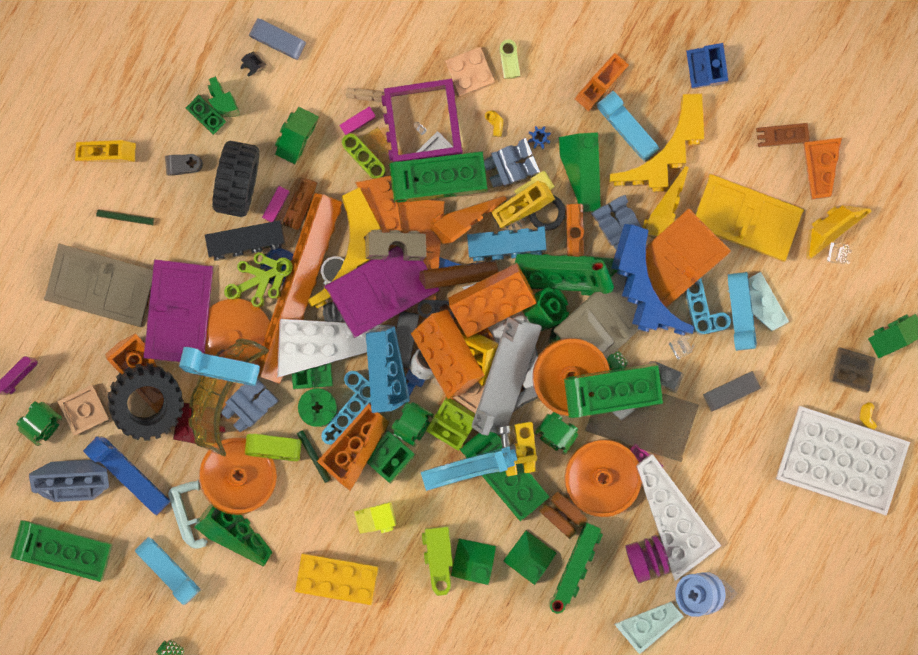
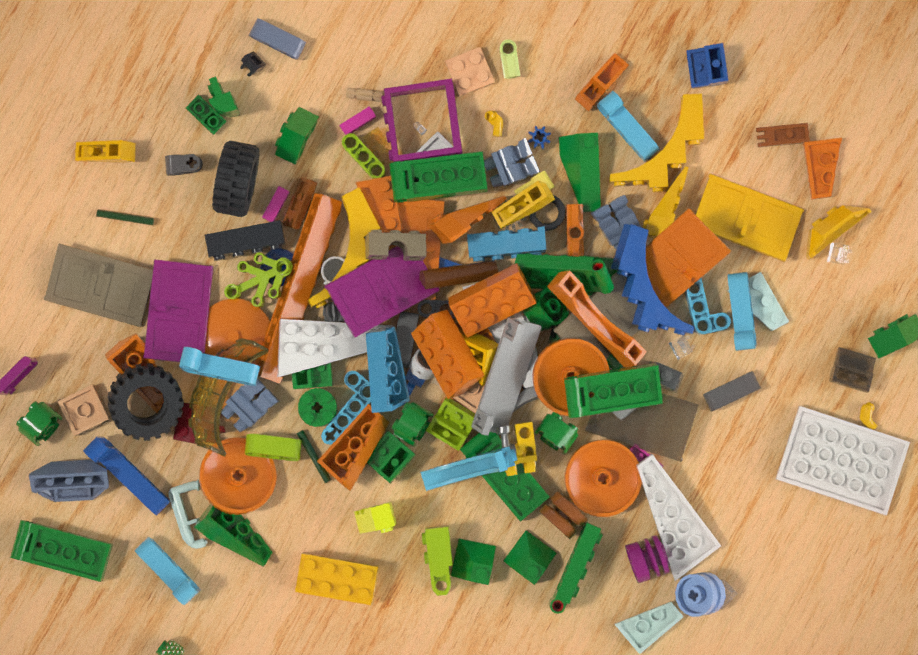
(575, 298): none -> orange arch

